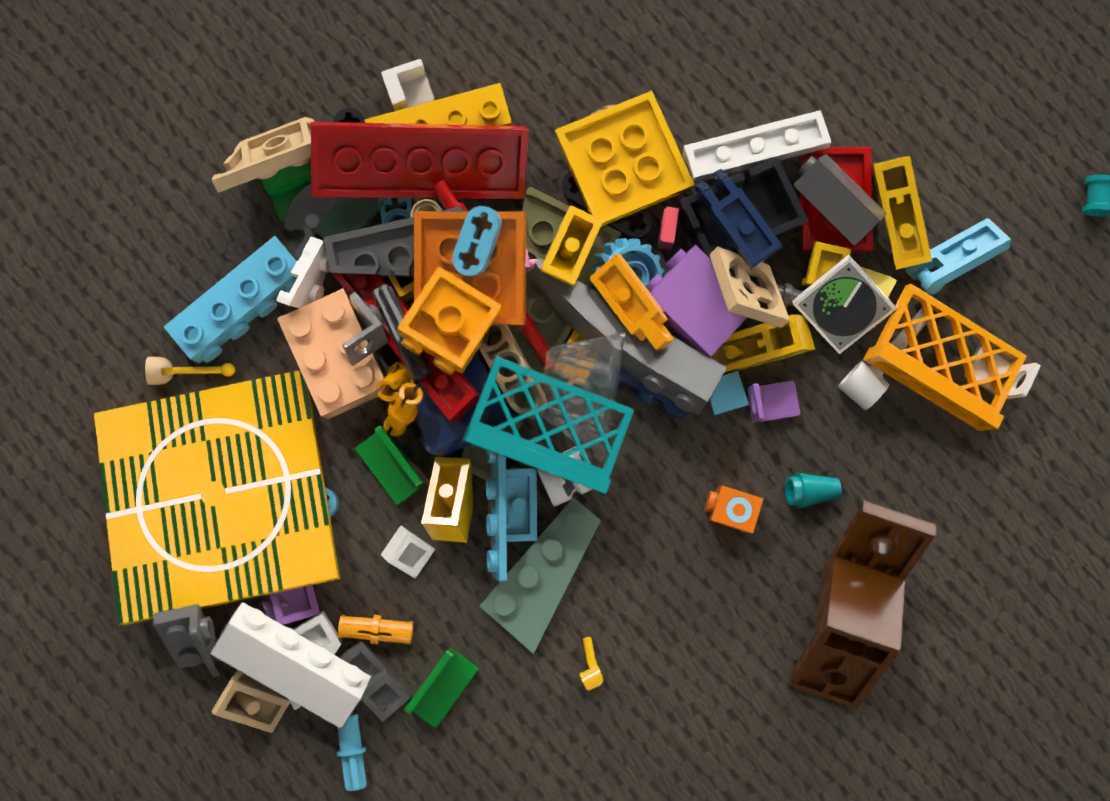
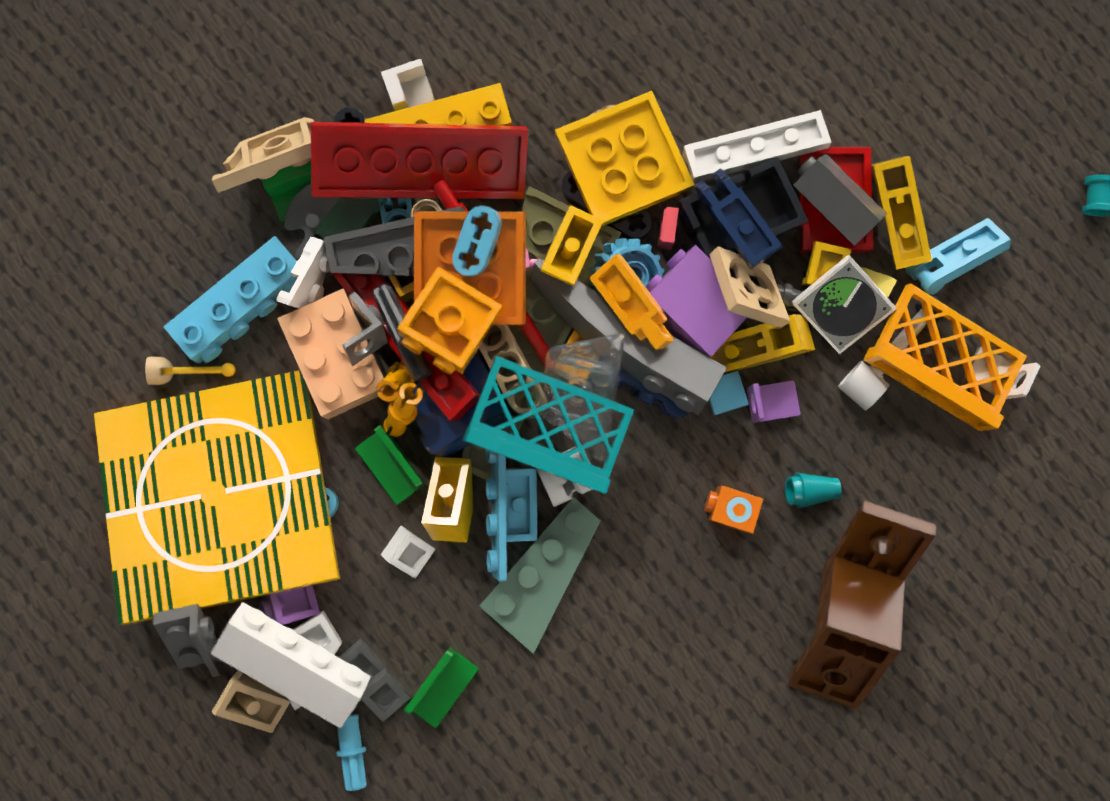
(375, 629): light orange pin -> none
(592, 677): yellow hand -> none

